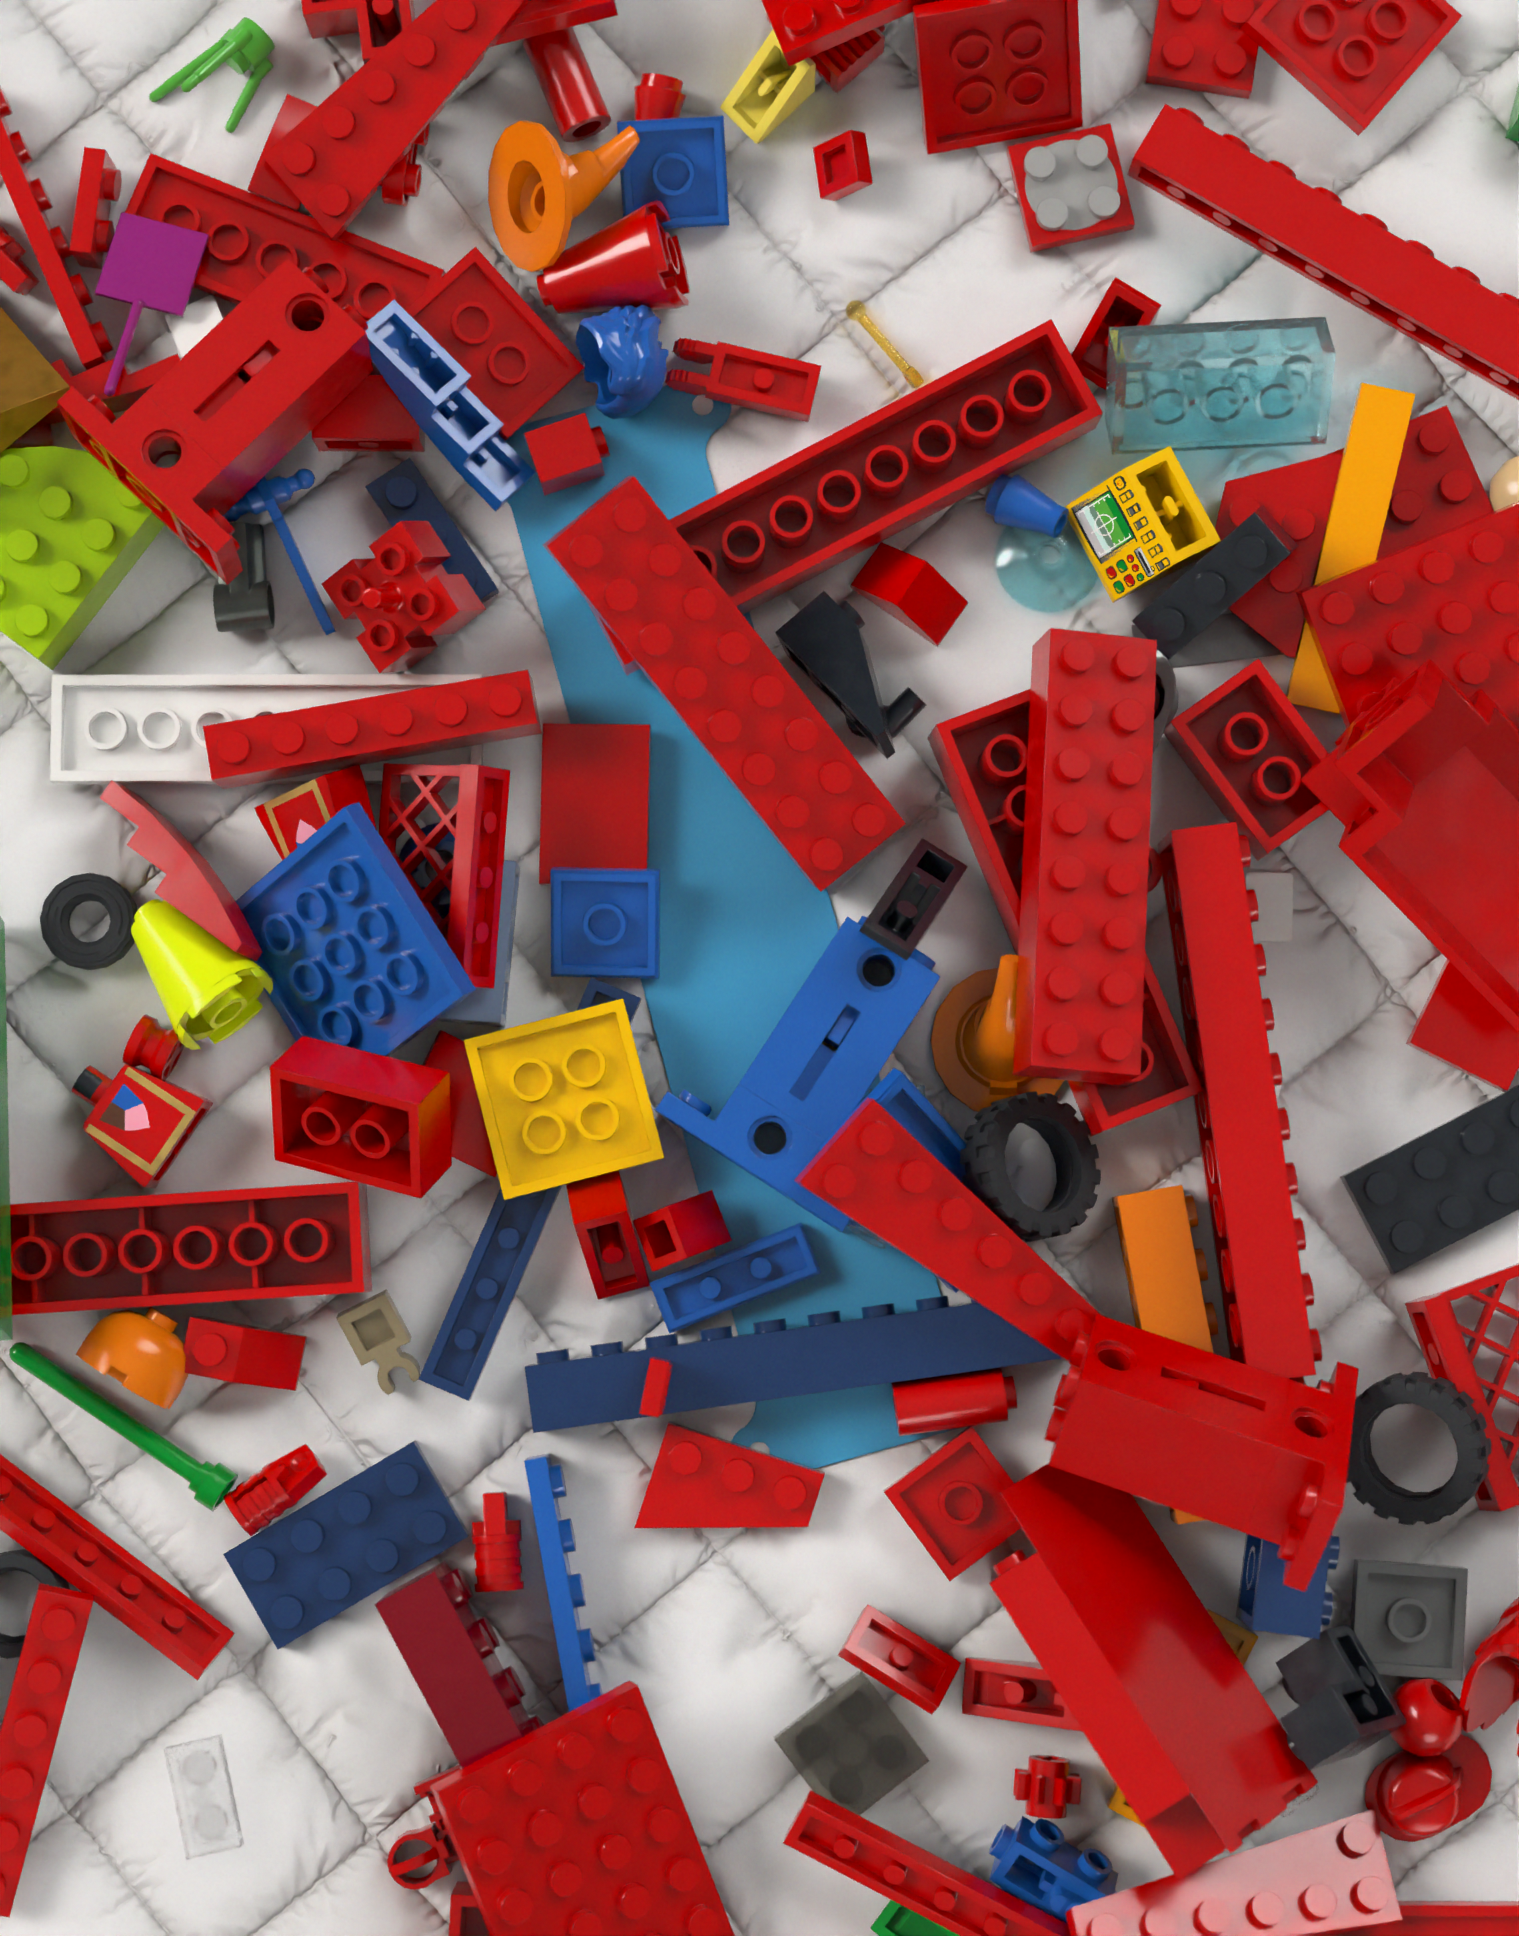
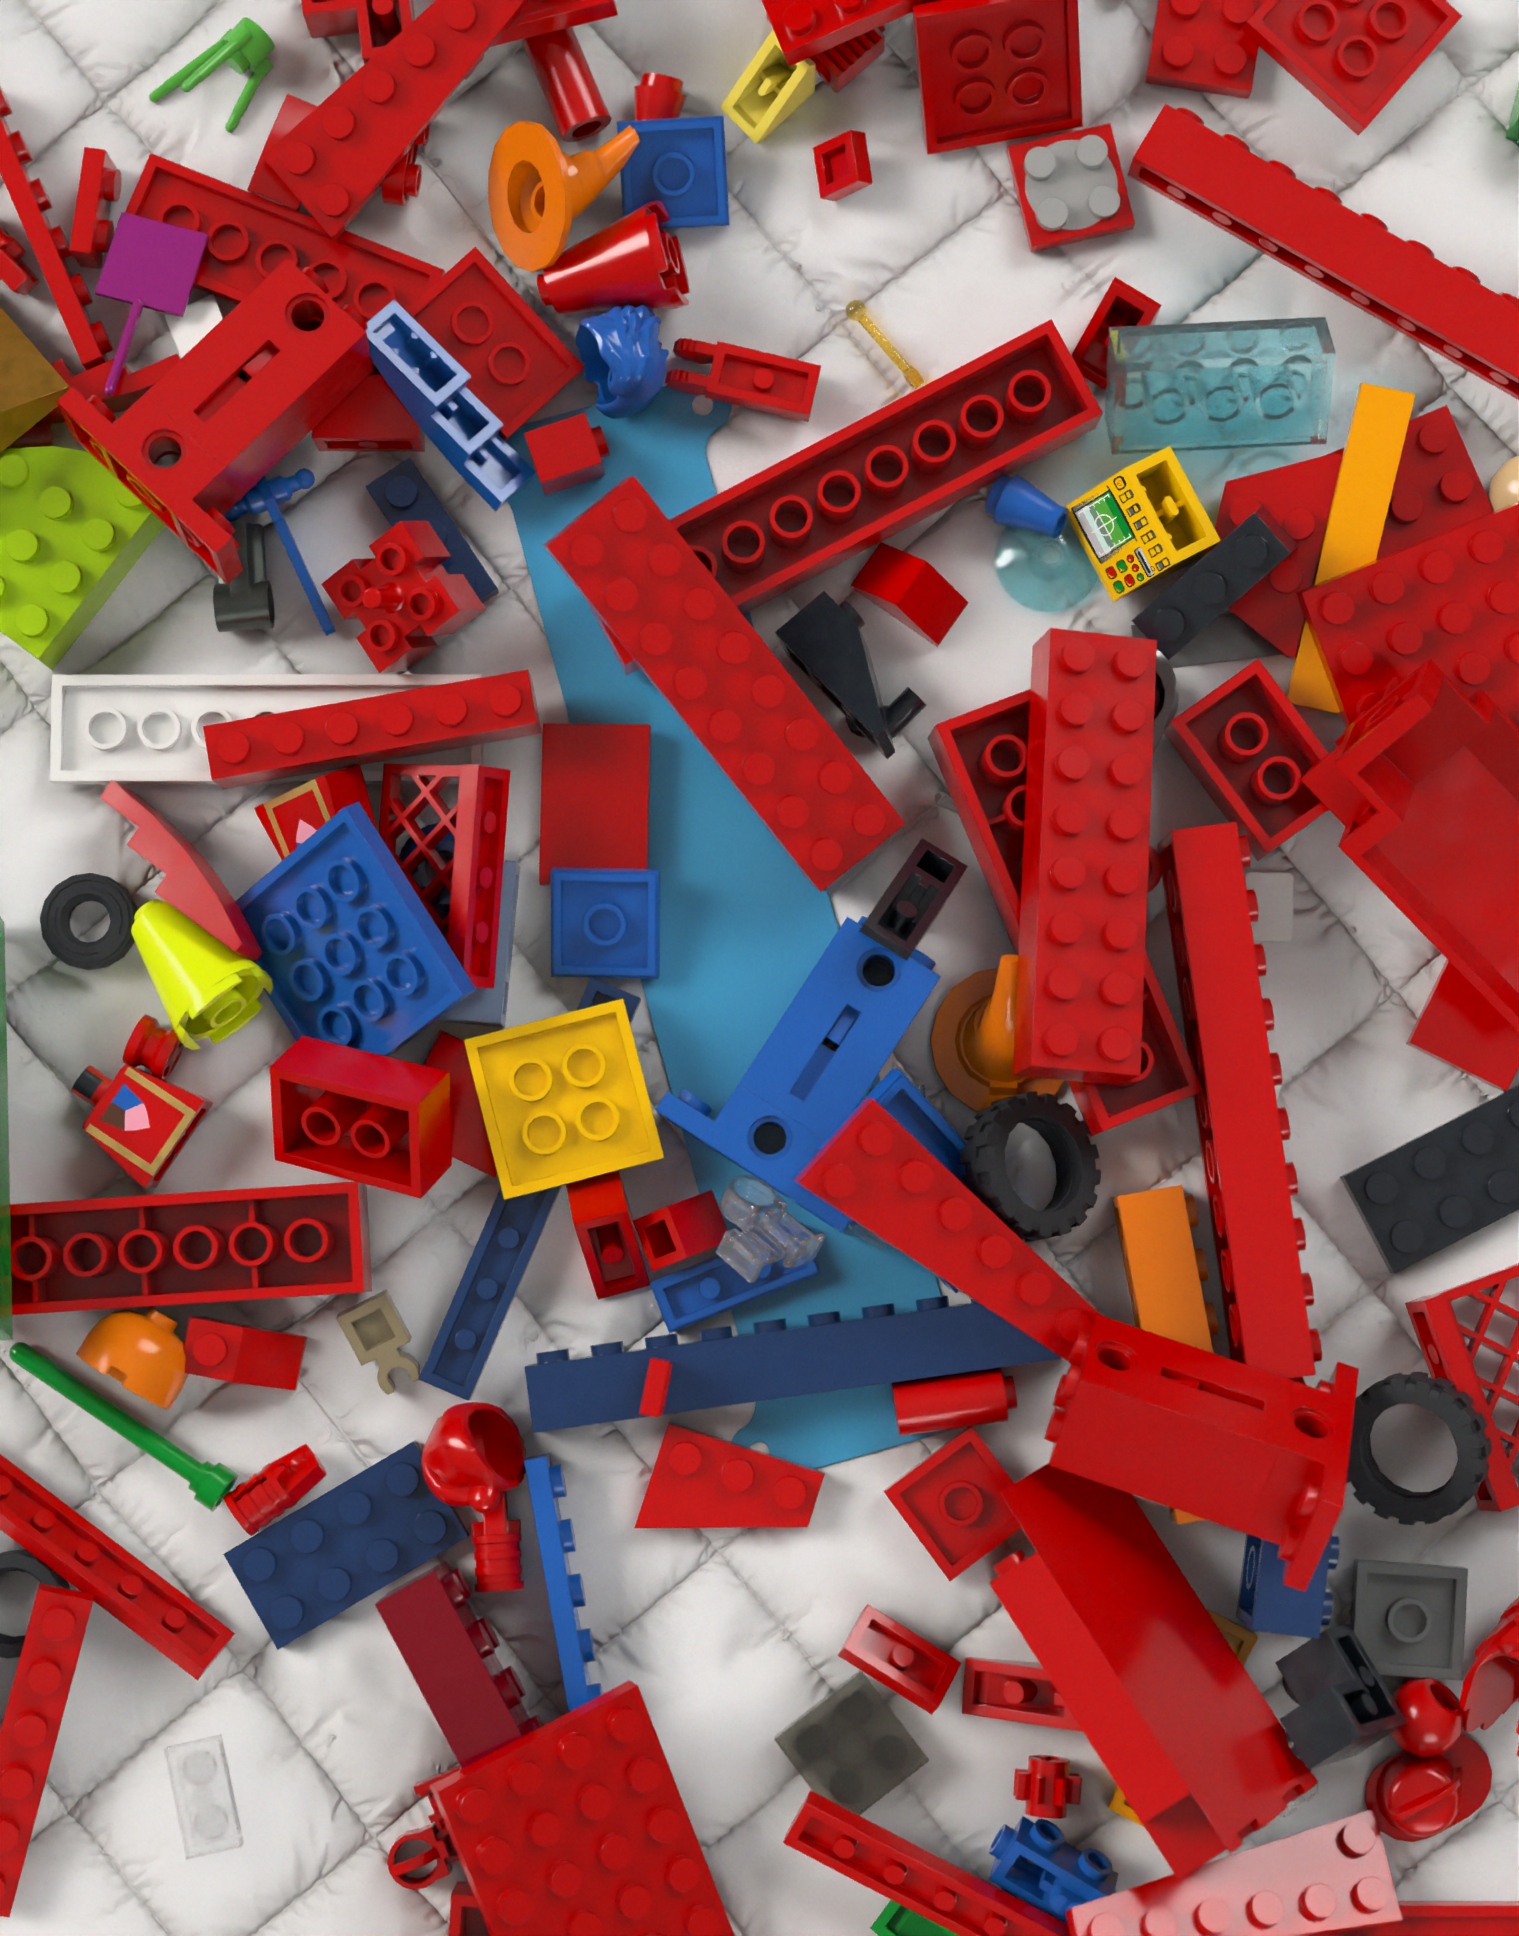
(473, 1456): none -> red piece
(766, 1228): none -> clear piece

